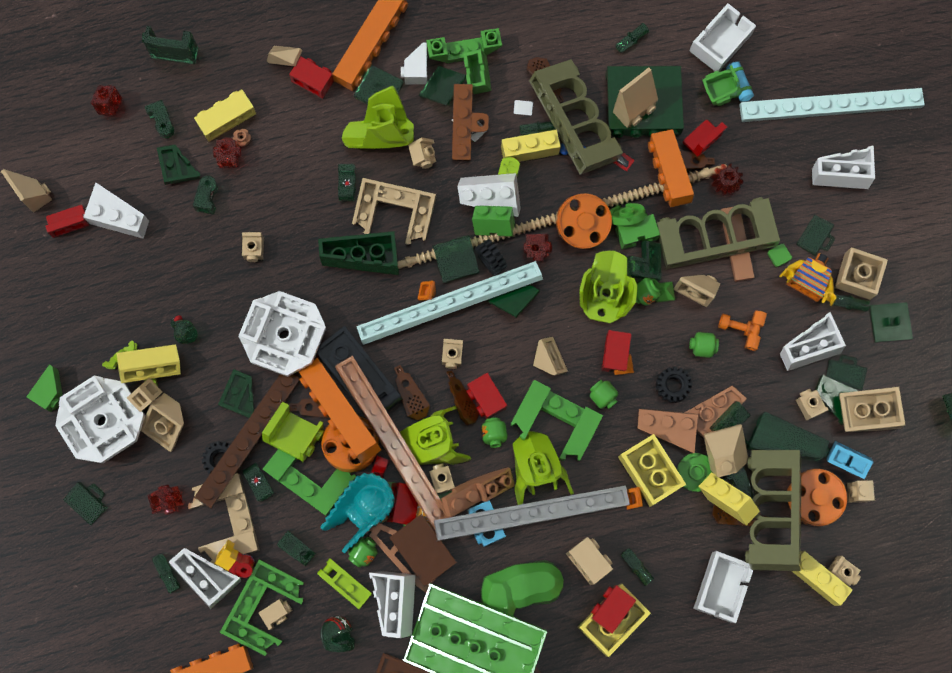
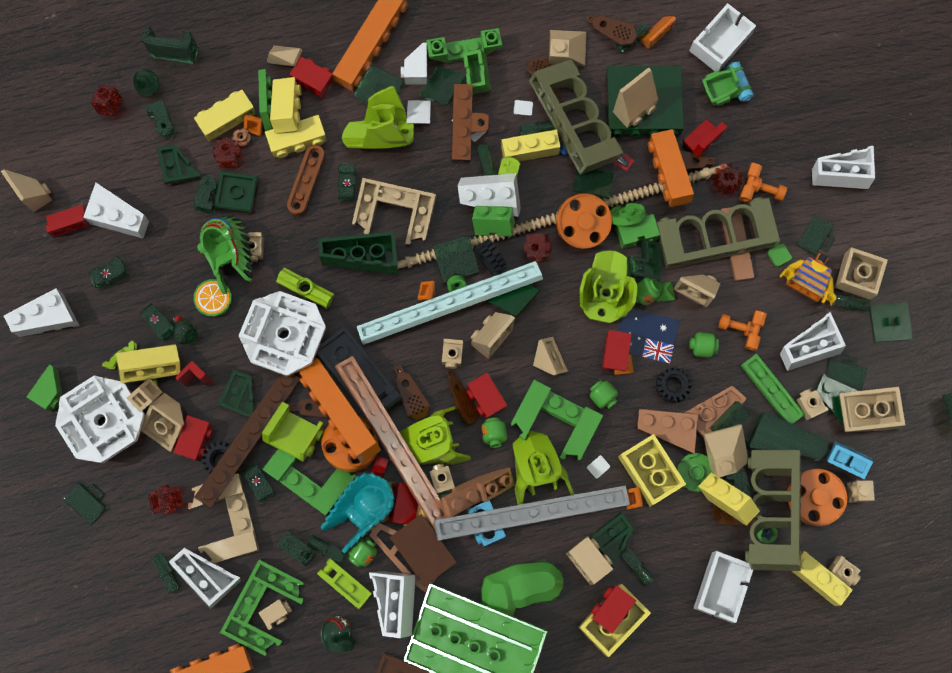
(42, 314): none -> white wedge
(108, 273): none -> clear green leg
(146, 82): none -> clear green plate
(157, 321): none -> clear green leg
(190, 373): none -> red panel
(193, 438): none -> red brick
(210, 299): none -> tile
(226, 242): none -> bright green piece
(234, 561): leg -> none
(236, 192): none -> dark green plate
(253, 124): none -> orange slope
(265, 98): none -> bright green wing
(285, 105): none -> light yellow brick
(305, 180): none -> dark orange plate
(308, 133): none -> light yellow brick
(315, 293): none -> lime piece
(326, 549): none -> clear green axle
(418, 111): none -> white sticker
(422, 152): tan brick -> none
(456, 282): none -> bright green tile
(486, 160): none -> clear green axle
(493, 333): none -> tan slope
(567, 46): none -> tan slope
(594, 182): none -> clear green piece
(598, 467): none -> white sticker
(613, 26): none -> reddish brown piece
(613, 537): none -> dark green wing
(651, 334): none -> dark blue sticker
(658, 31): none -> orange slope
(755, 183): none -> orange bar
(767, 535): none -> tile
(772, 389): none -> bright green tile
(831, 105): light aqua plate -> none

